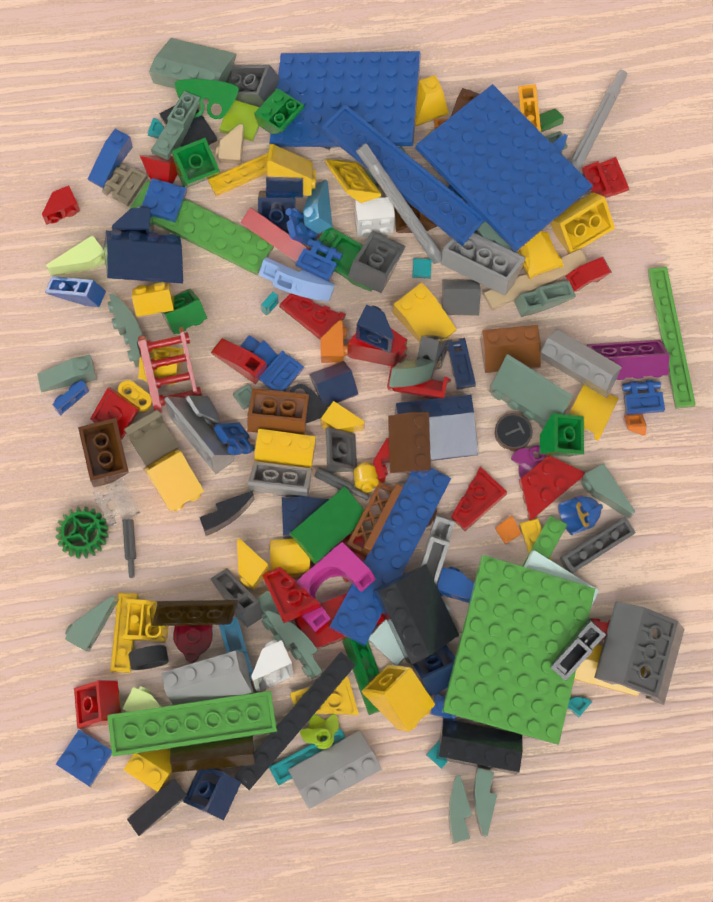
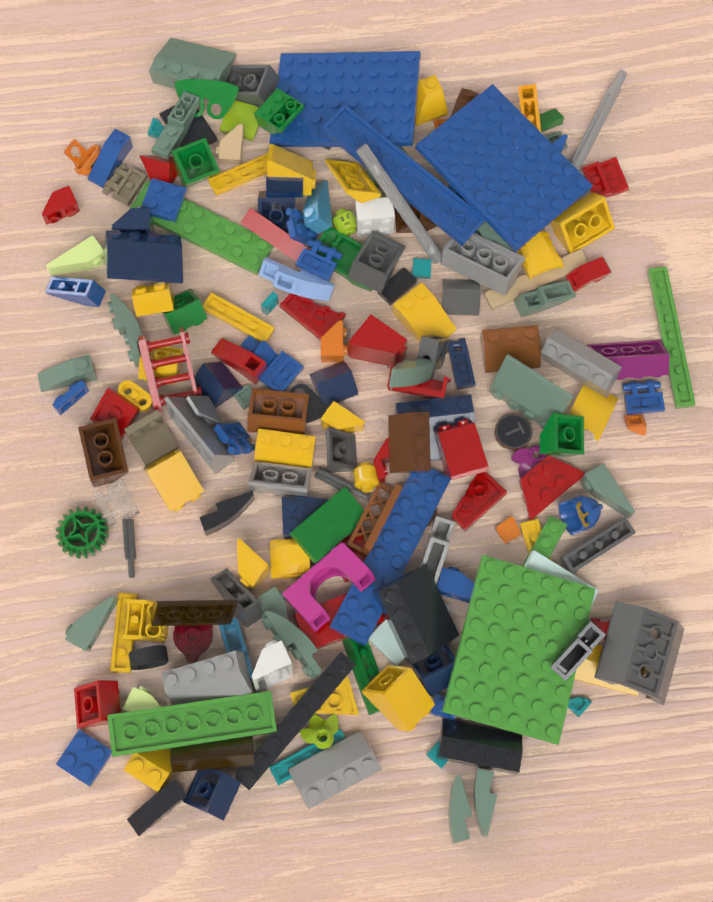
(84, 162): none -> orange bracket
(217, 382): none -> dark blue slope
(238, 318): none -> yellow plate
(288, 595): red wing -> none
(345, 222): none -> lime head
(374, 329): dark blue slope -> none
(397, 286): none -> black tile
(461, 449): none -> red slope

